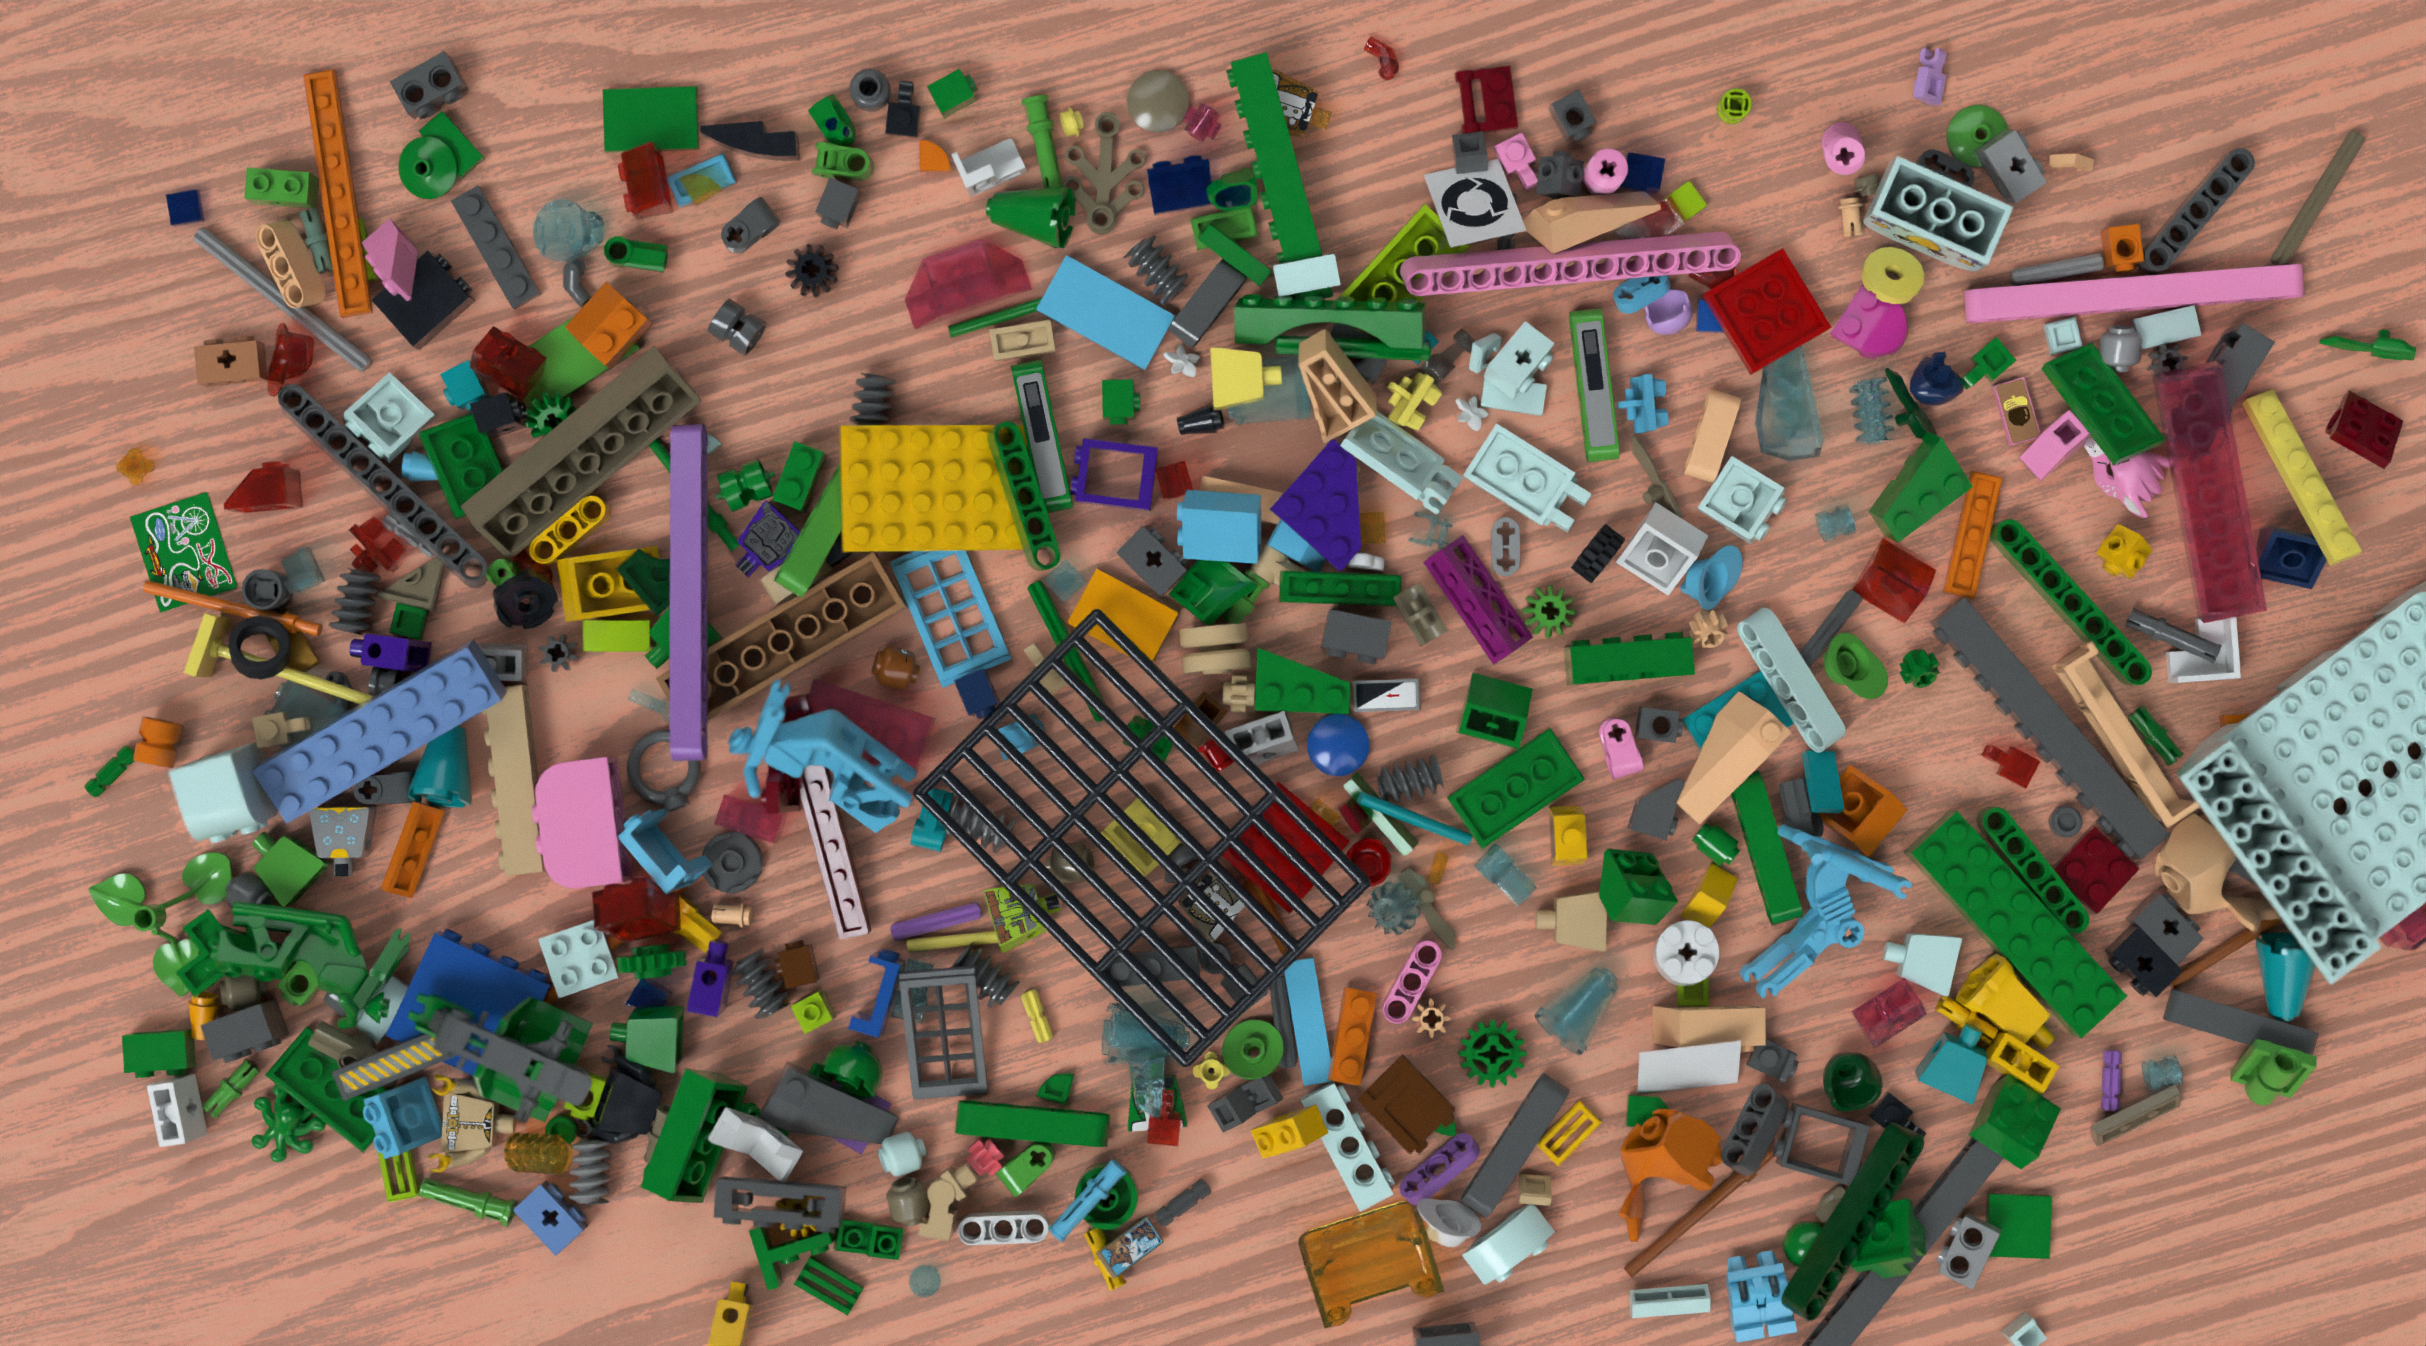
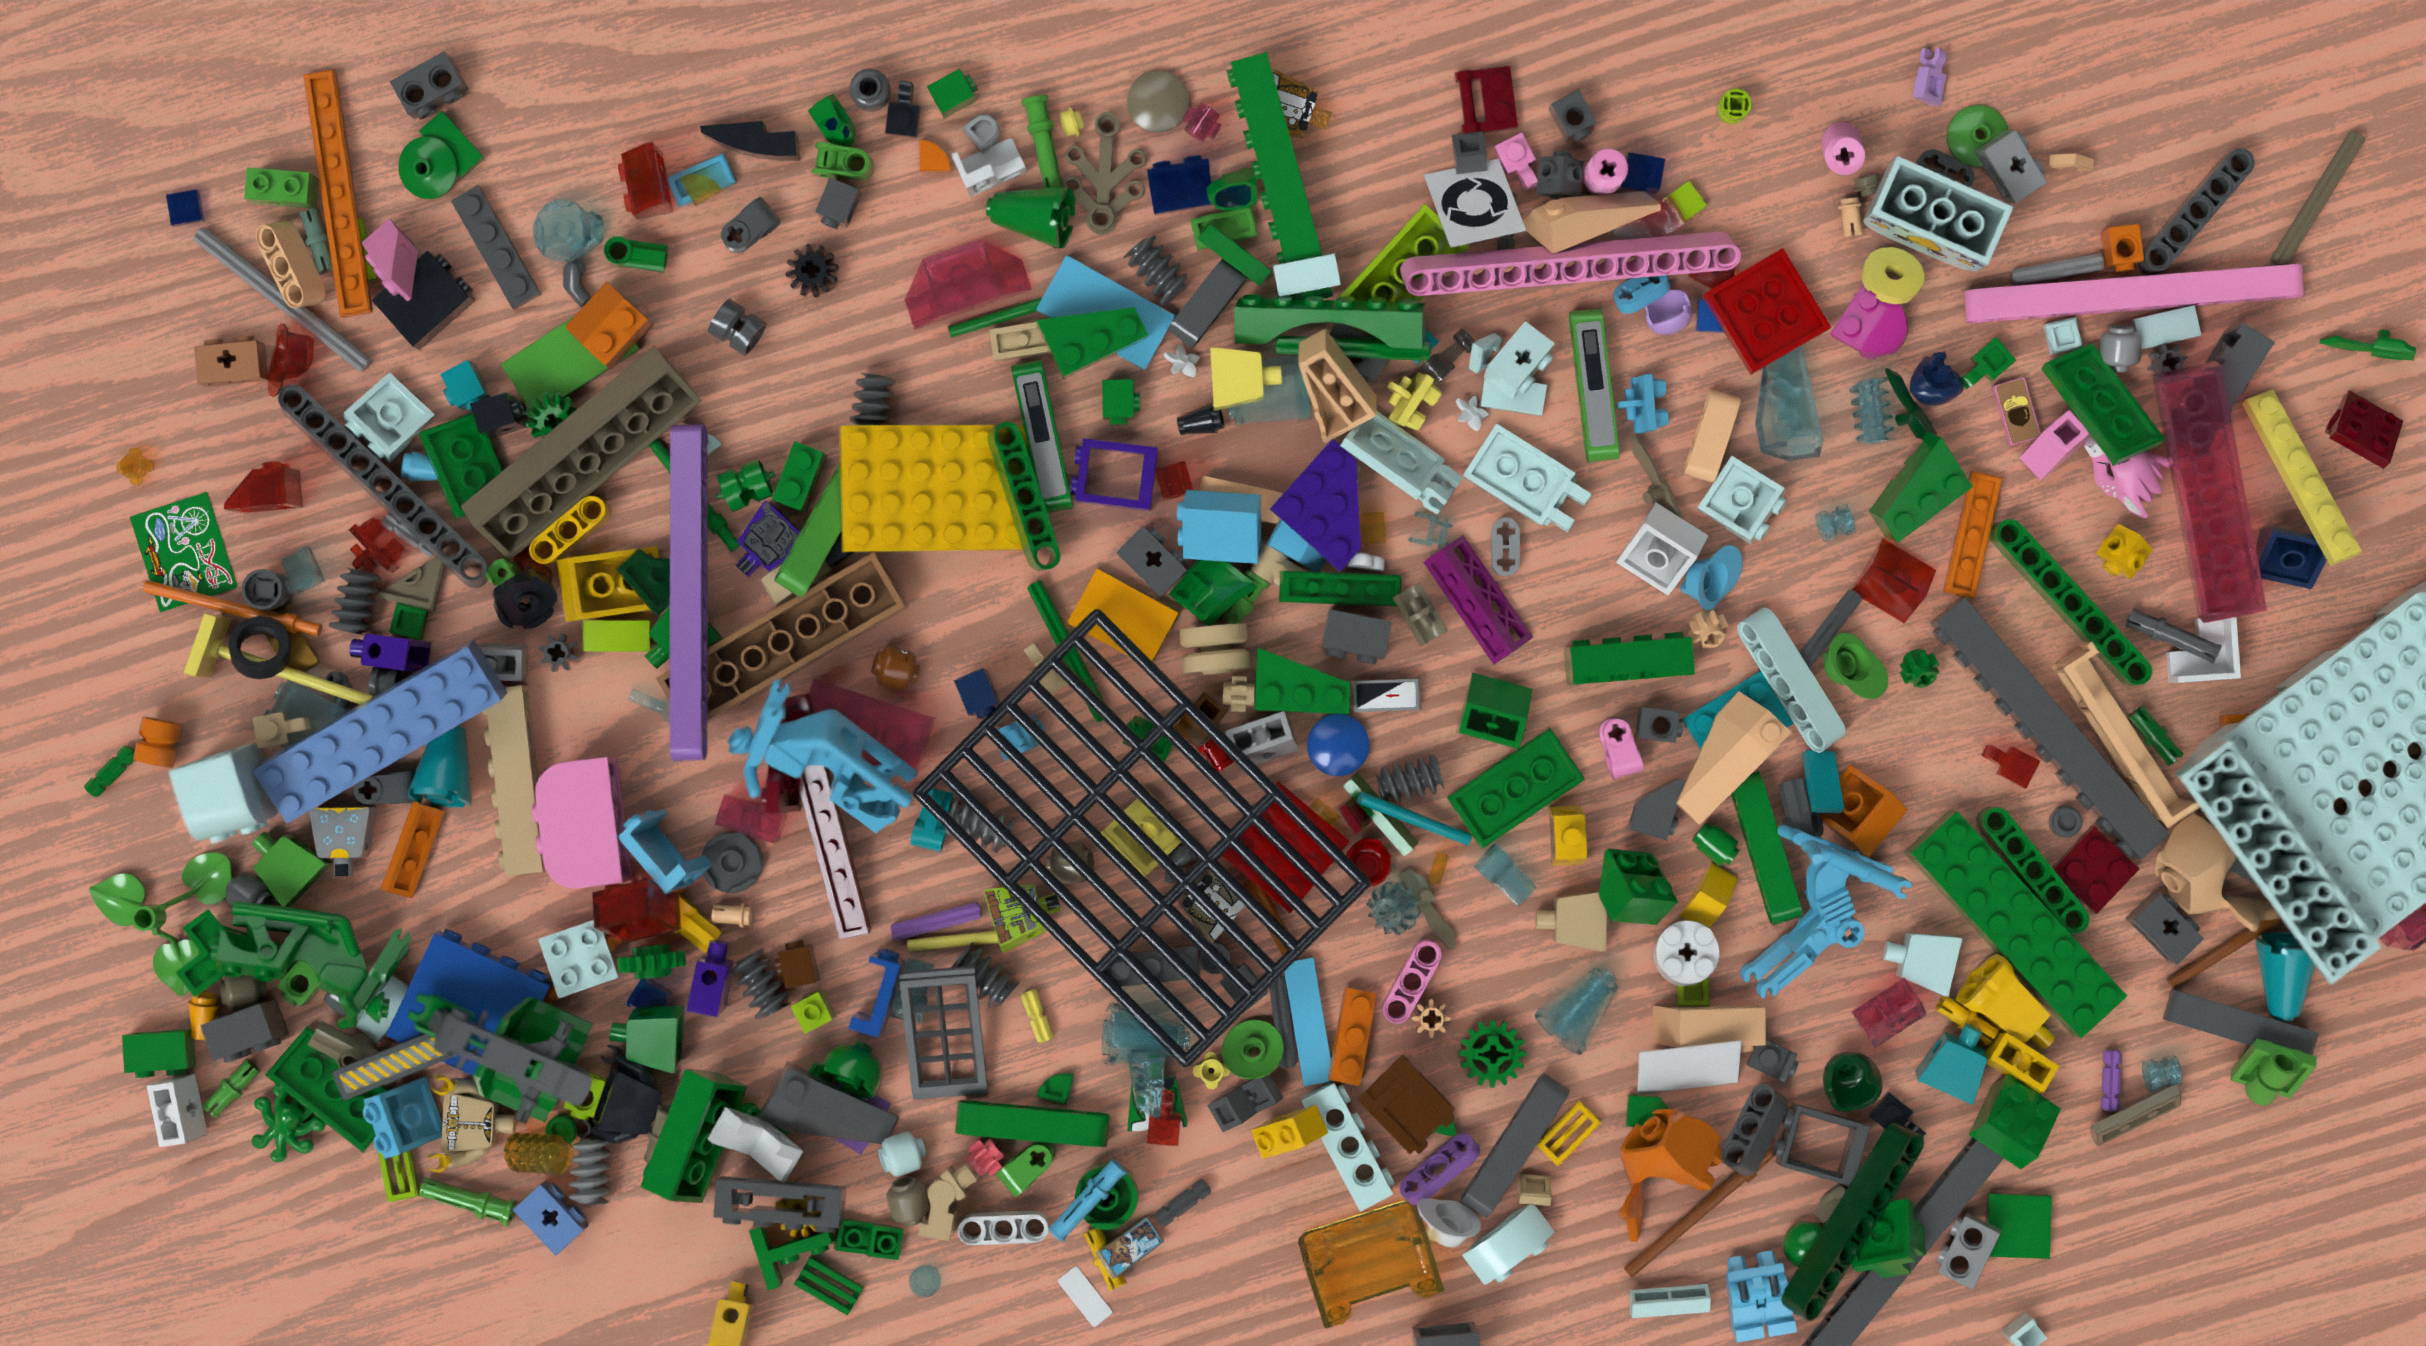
(508, 362): clear red brick -> none
(651, 115): green tile -> none
(672, 798): dark grey piece -> none
(982, 131): none -> light grey tile
(986, 659): medium azure piece -> none
(1064, 580): clear light blue plate -> none
(1085, 1296): none -> white sticker
(1090, 337): none -> green wedge
(1386, 55): clear red arm -> none
(1556, 603): bright green gear -> none
(1598, 553): black tyre -> none
(2159, 968): black brick -> none

